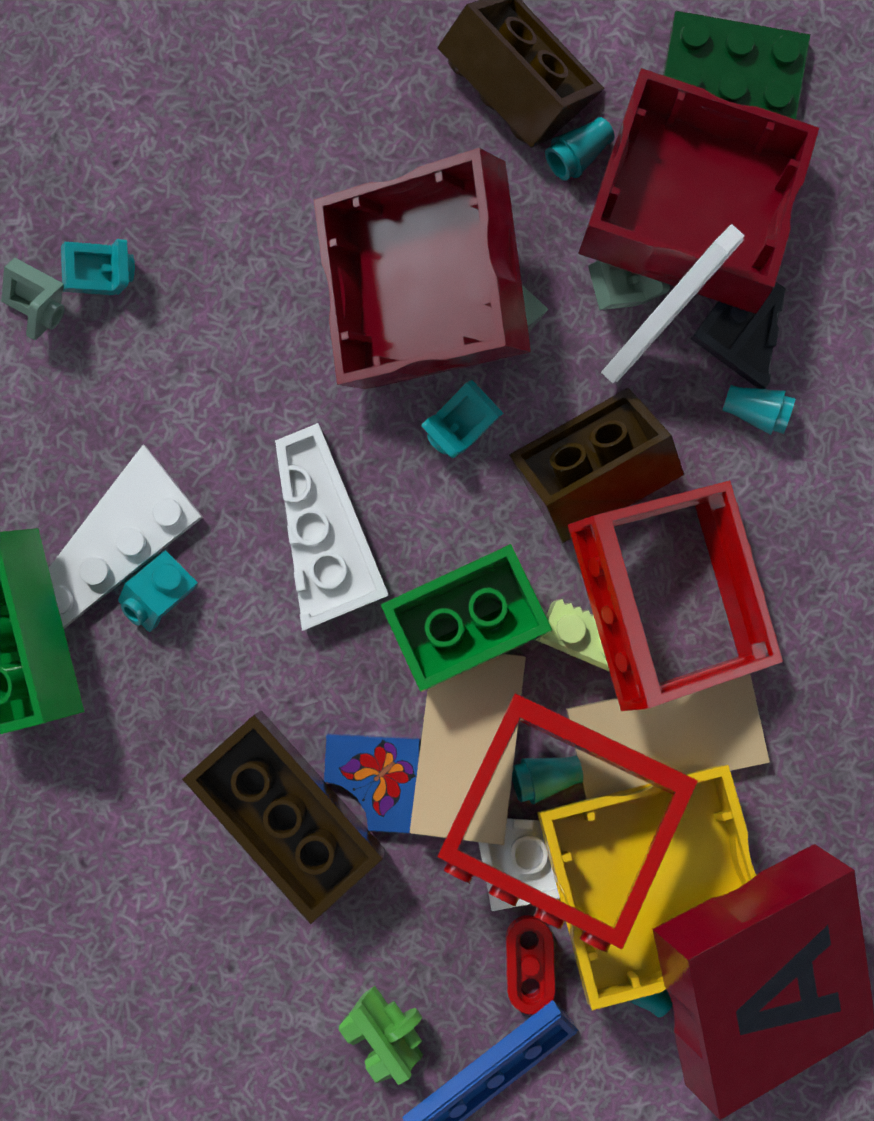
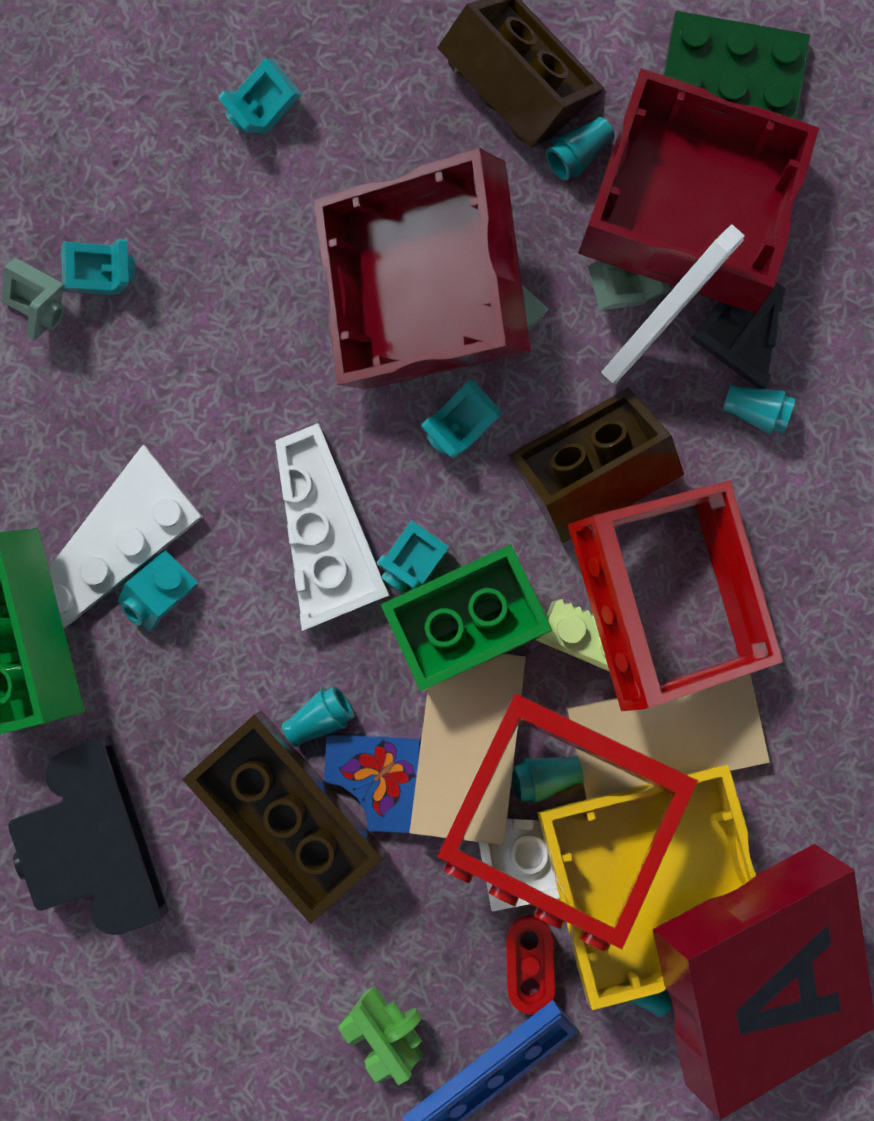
(89, 843): none -> black brick
(260, 99): none -> teal bracket
(321, 715): none -> teal cone
(412, 558): none -> teal bracket

